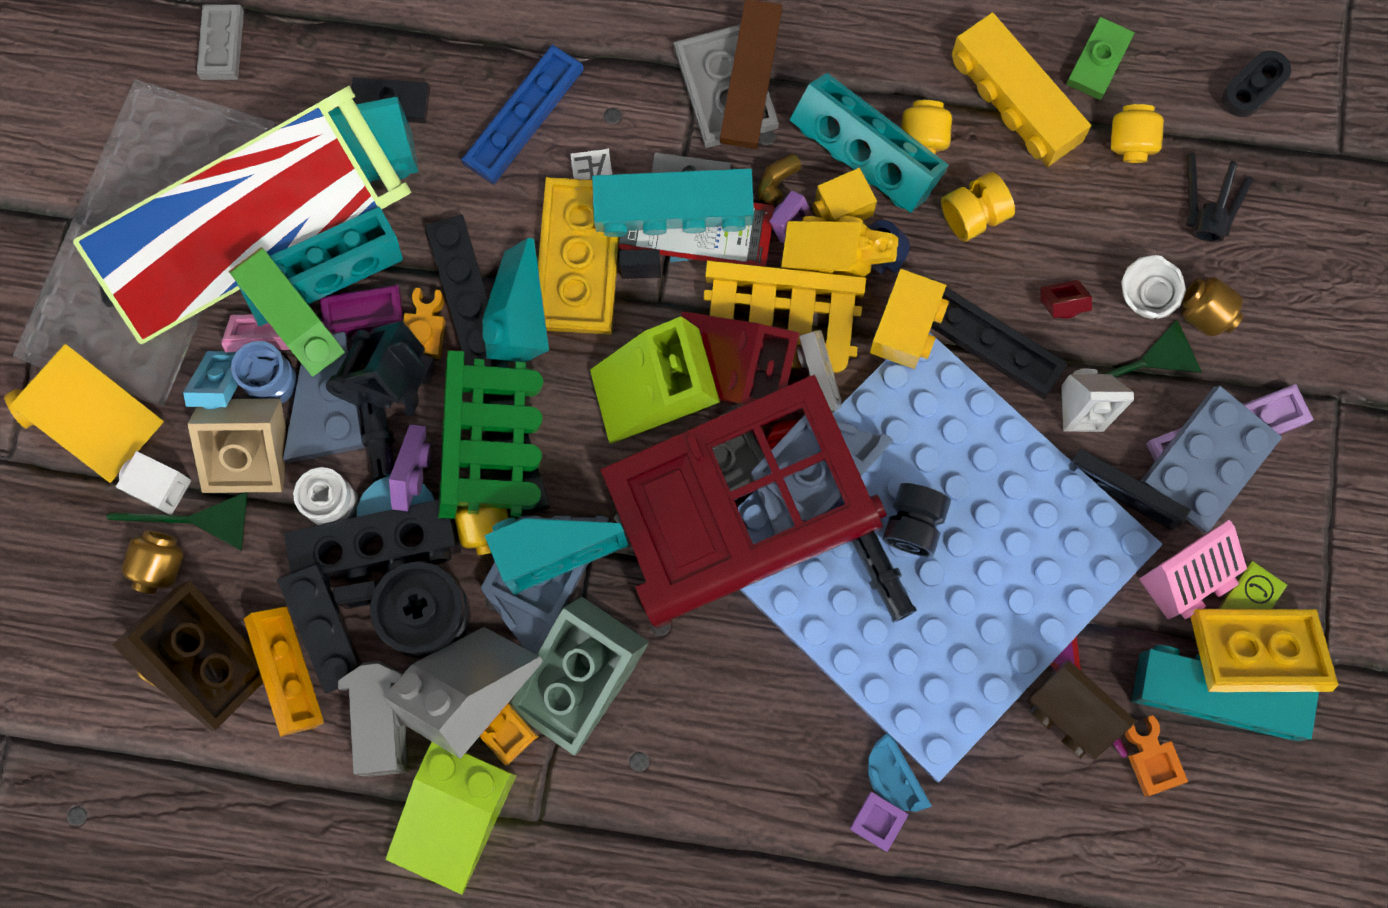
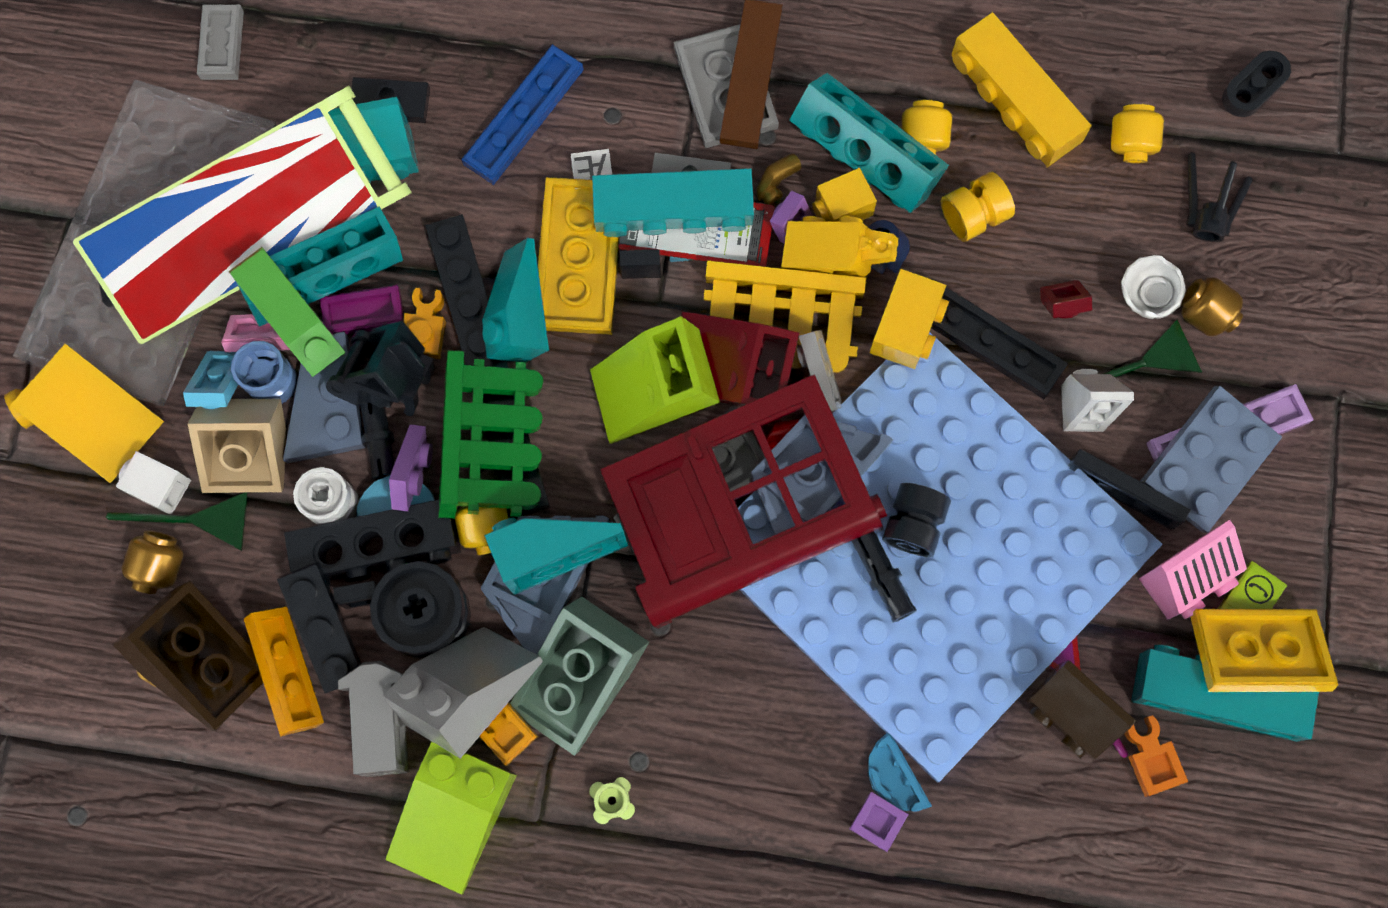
(601, 794): none -> yellowish green plate
(1100, 58): bright green plate -> none

